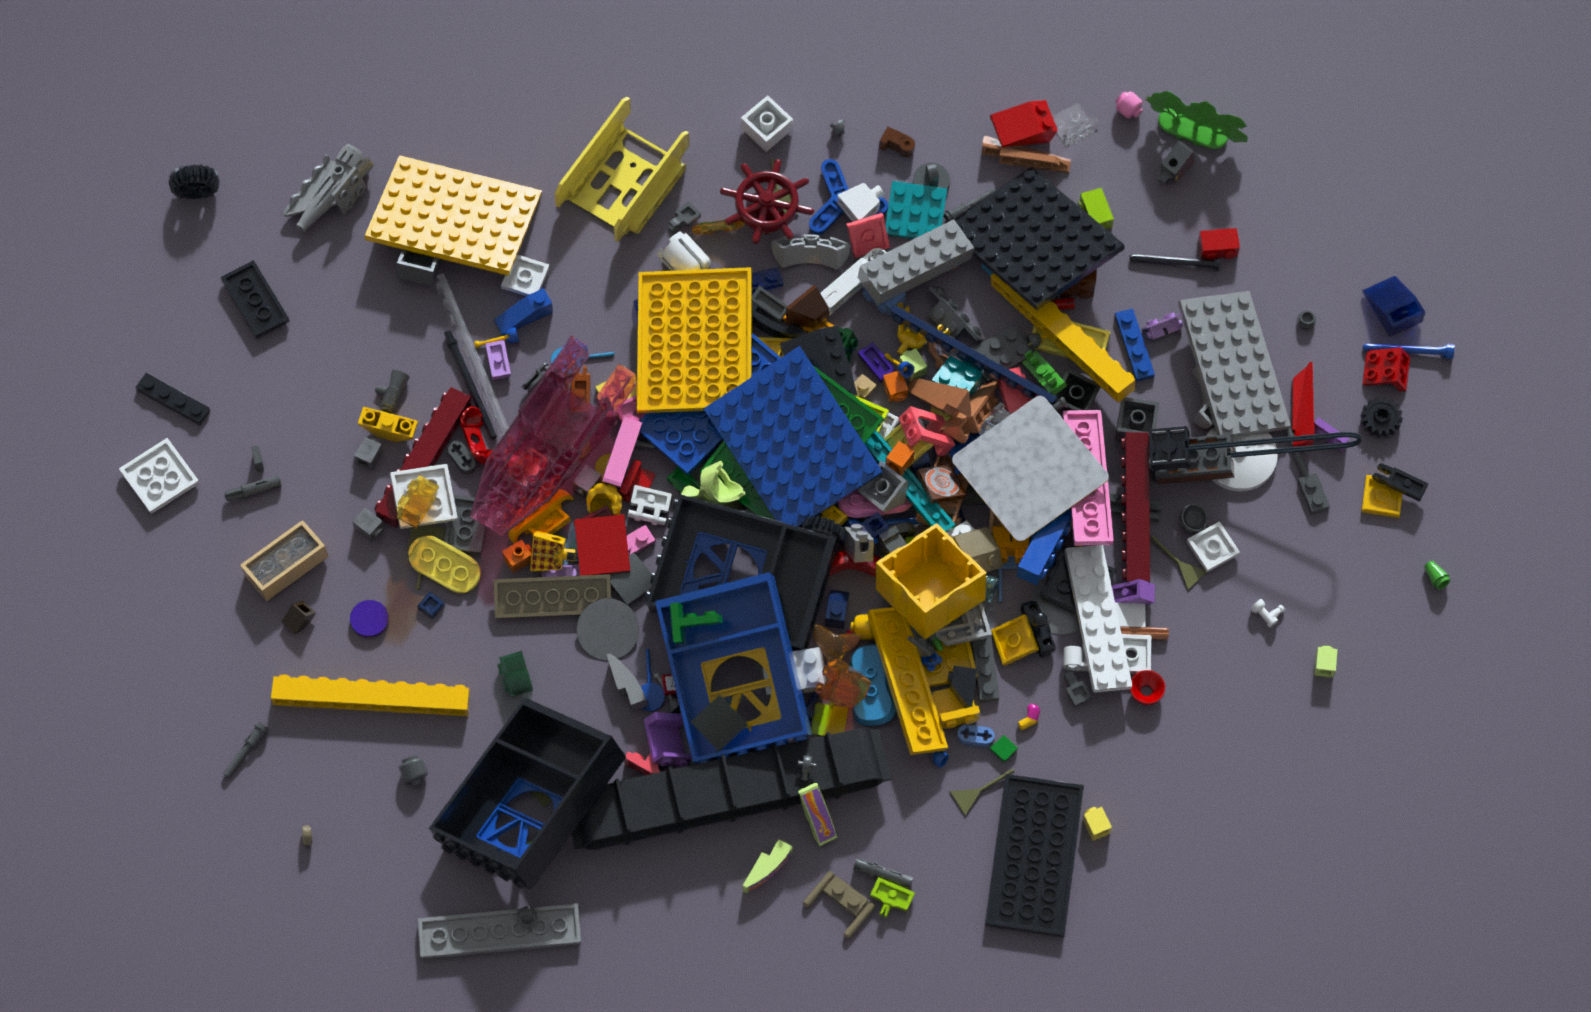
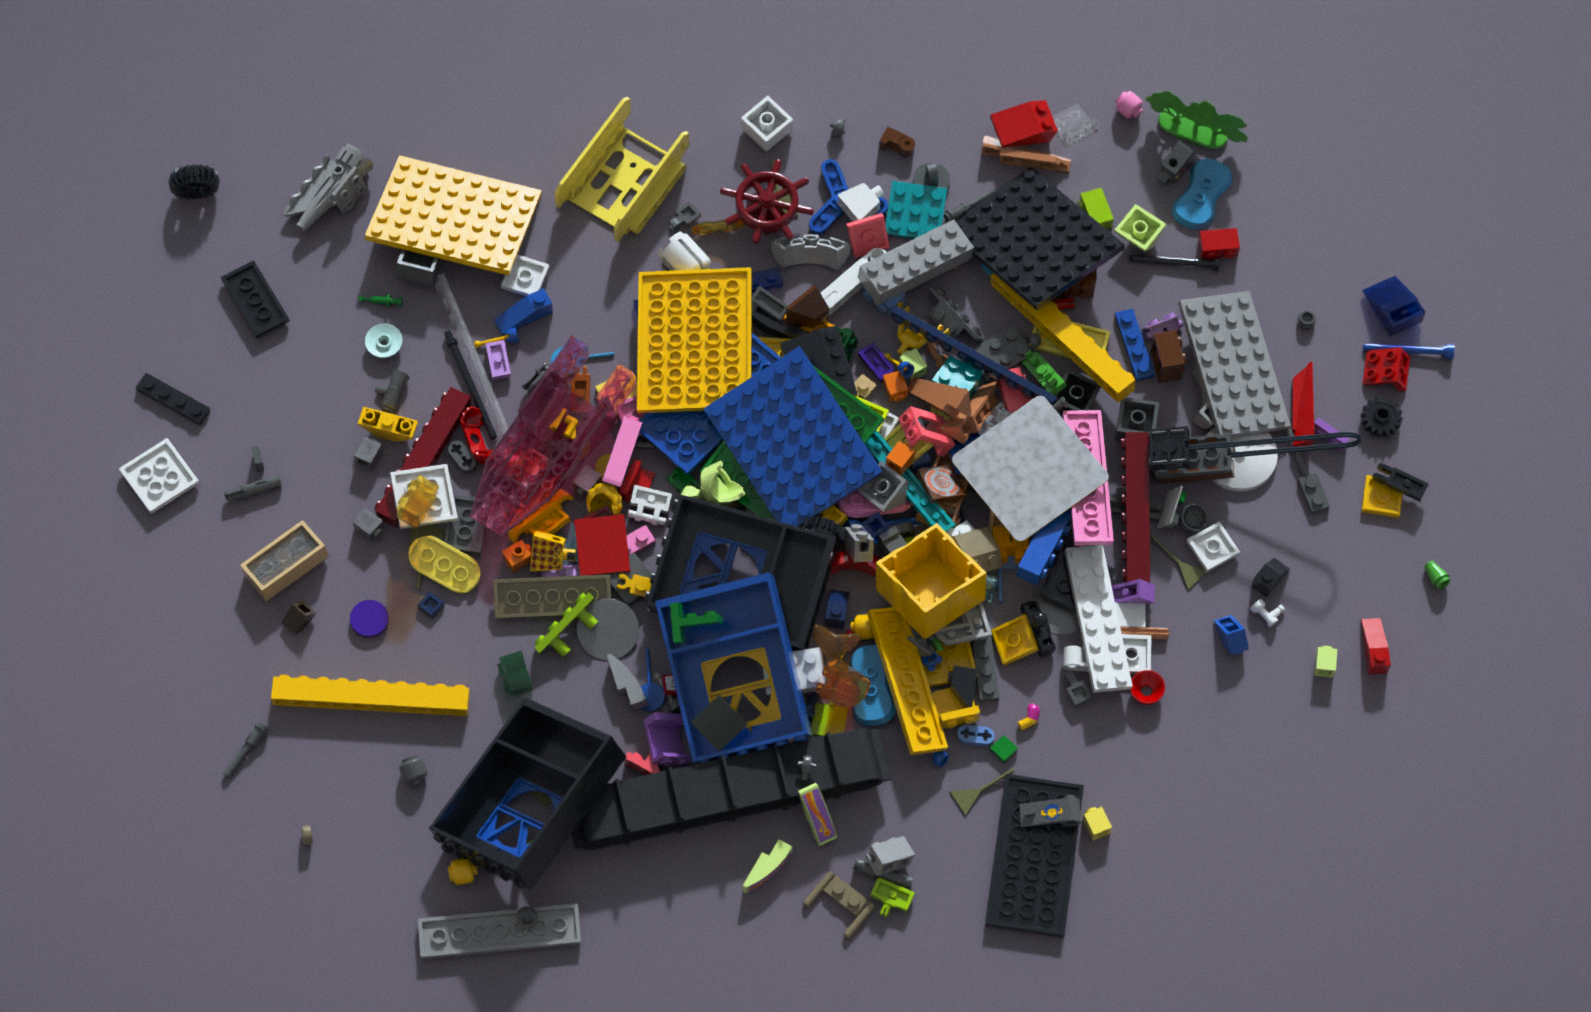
(382, 300): none -> green piece
(383, 333): none -> light aqua dish
(461, 871): none -> yellow head
(570, 431): none -> yellow piece
(579, 611): none -> lime plate
(638, 585): none -> yellow plate
(890, 855): none -> light grey brick
(1051, 811): none -> dark grey door
(1140, 228): none -> yellowish green slope
(1168, 356): none -> reddish brown brick
(1168, 516): none -> white piece
(1206, 184): none -> dark azure plate
(1232, 634): none -> blue slope
(1269, 576): none -> black slope
(1375, 646): none -> red slope

